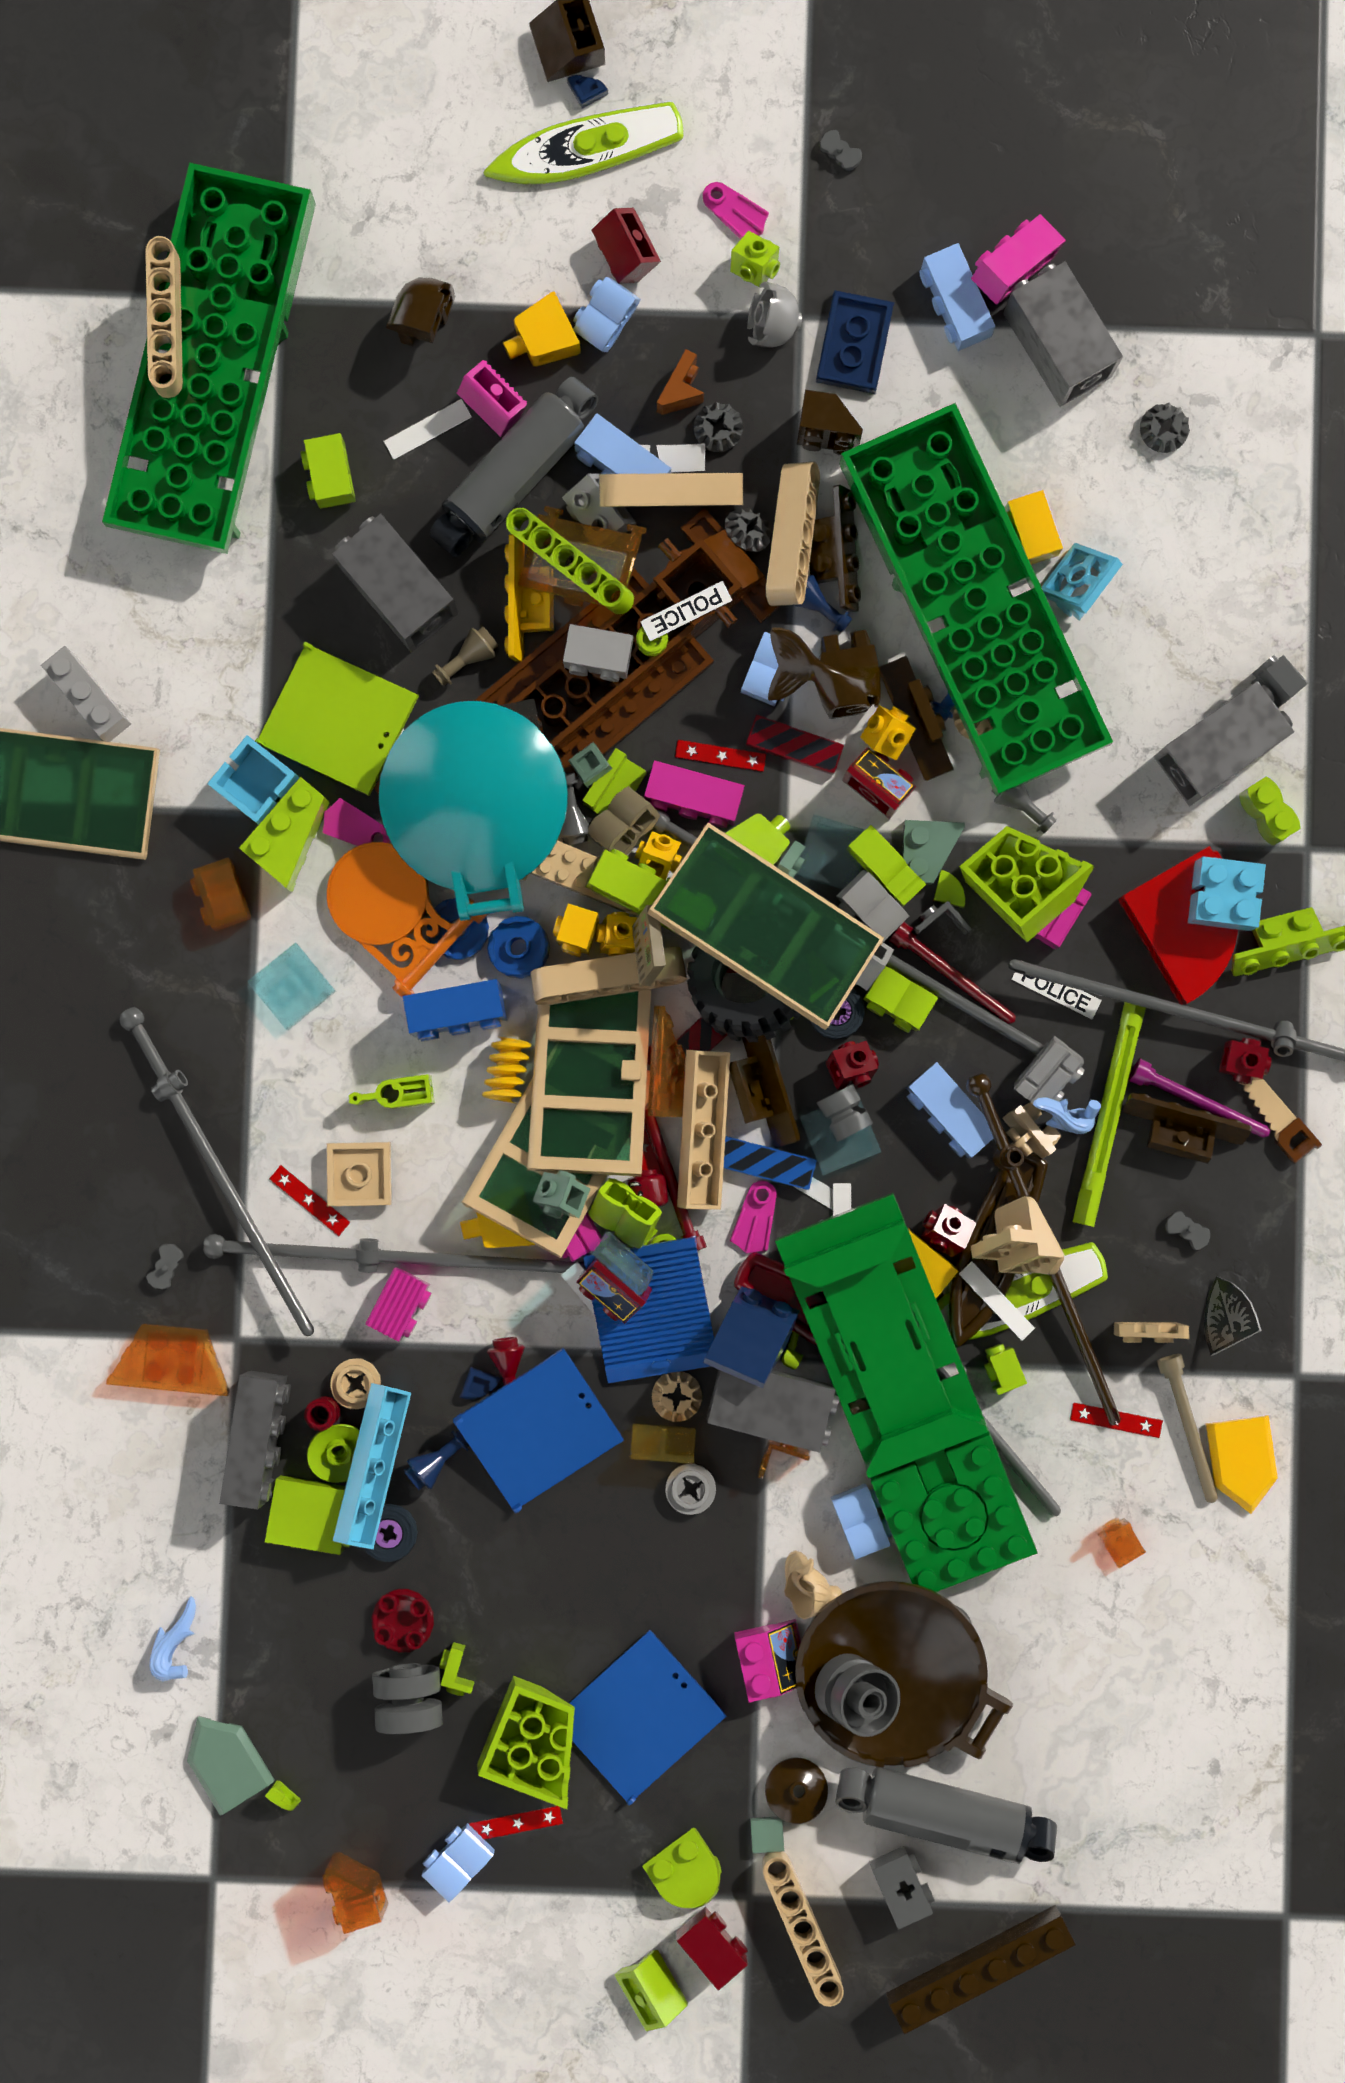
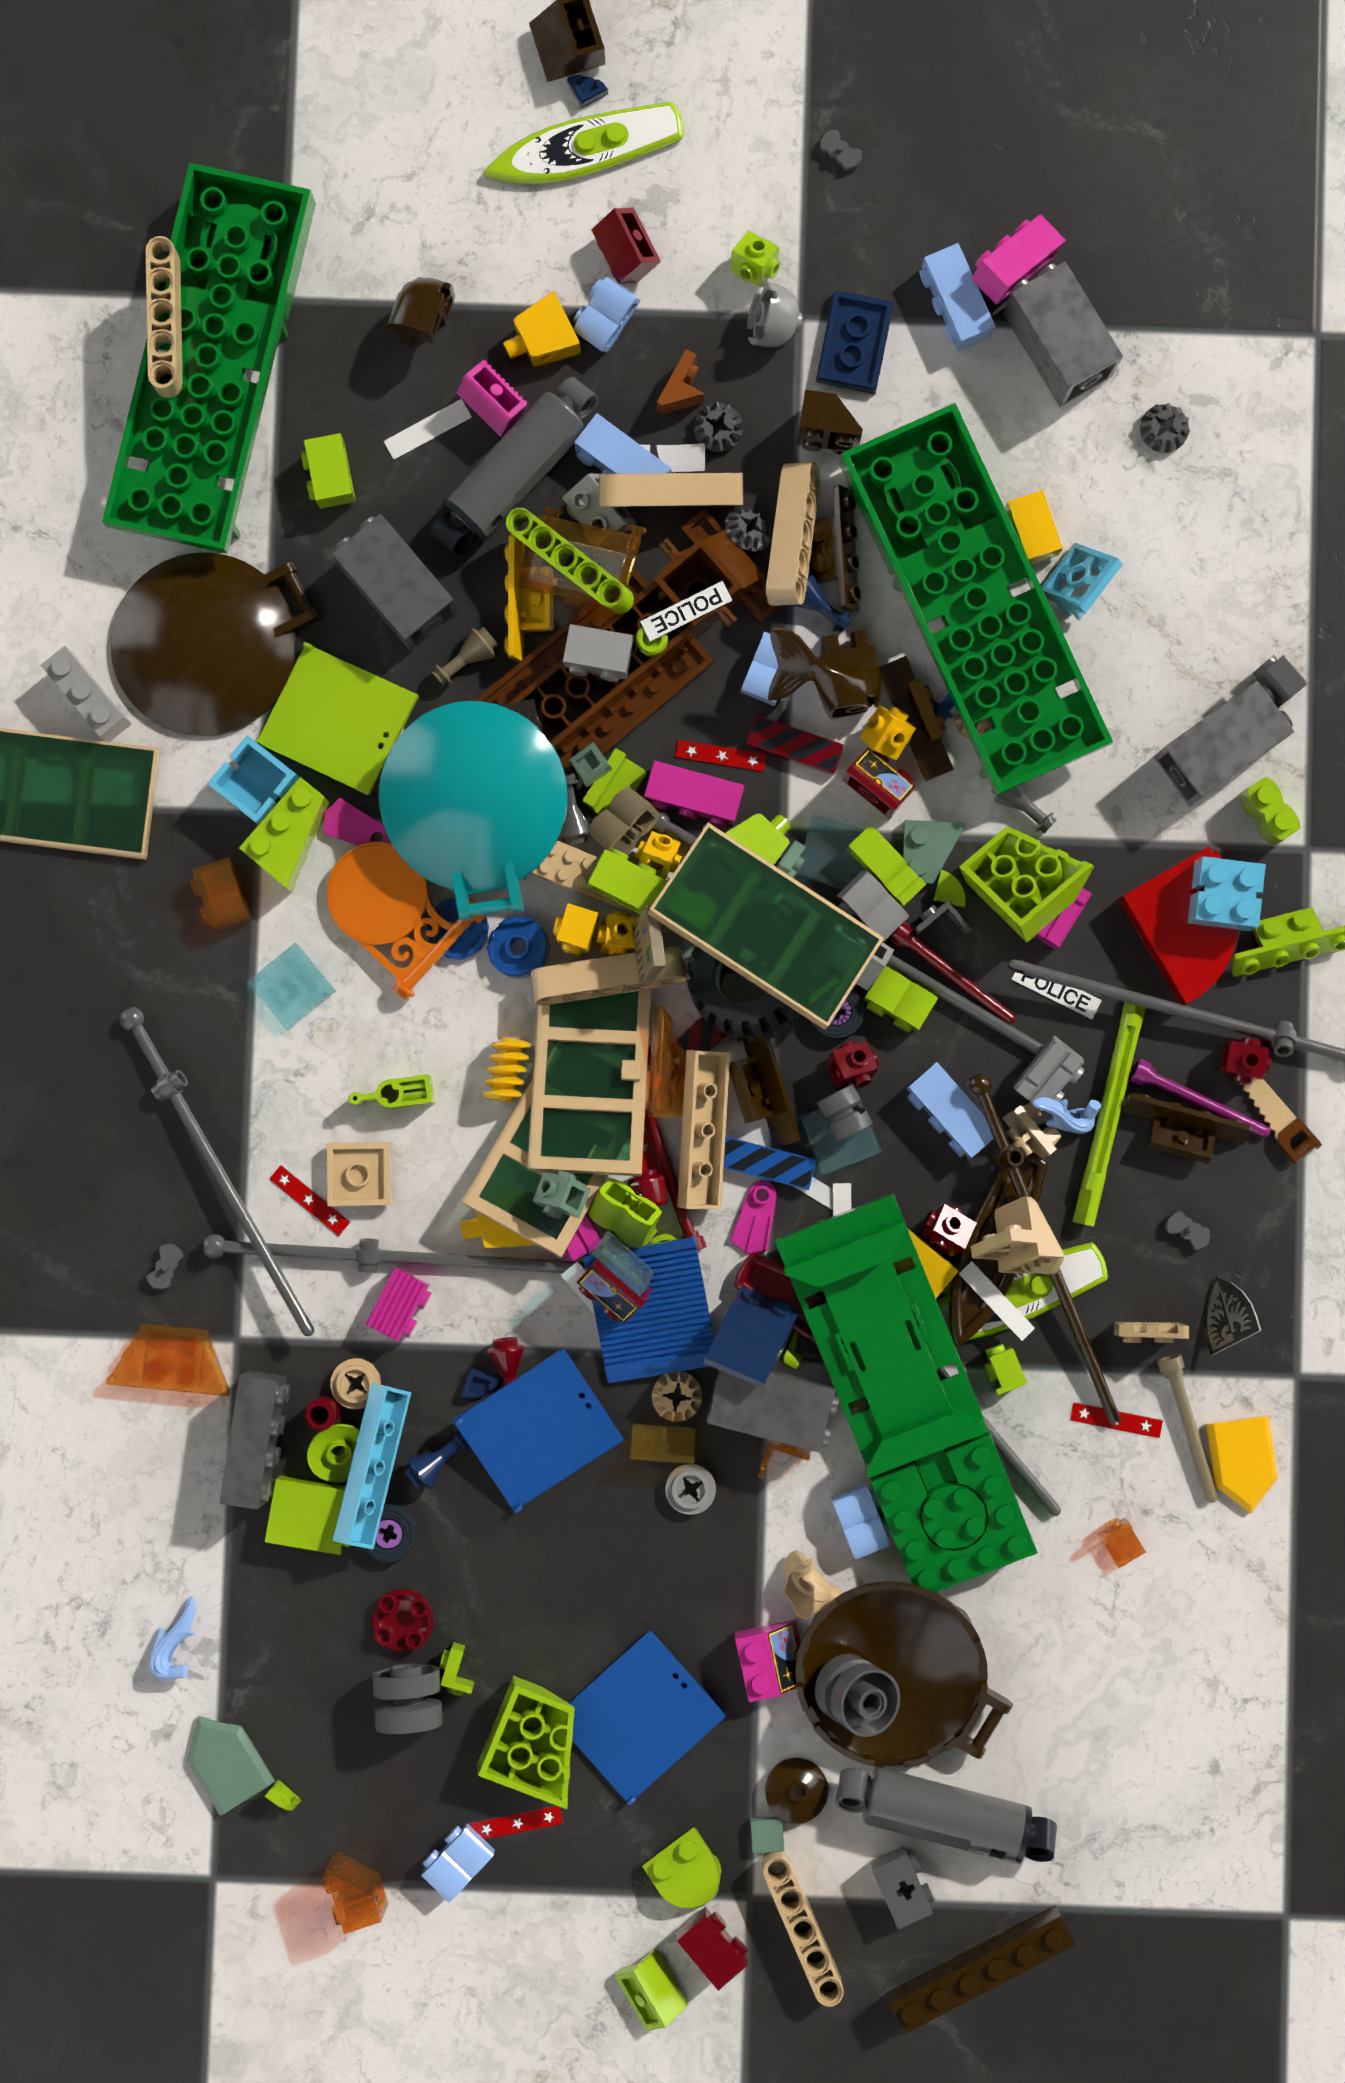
(207, 642): none -> dark brown dish
(455, 1010): blue brick -> none
(735, 210): dark pink piece -> none

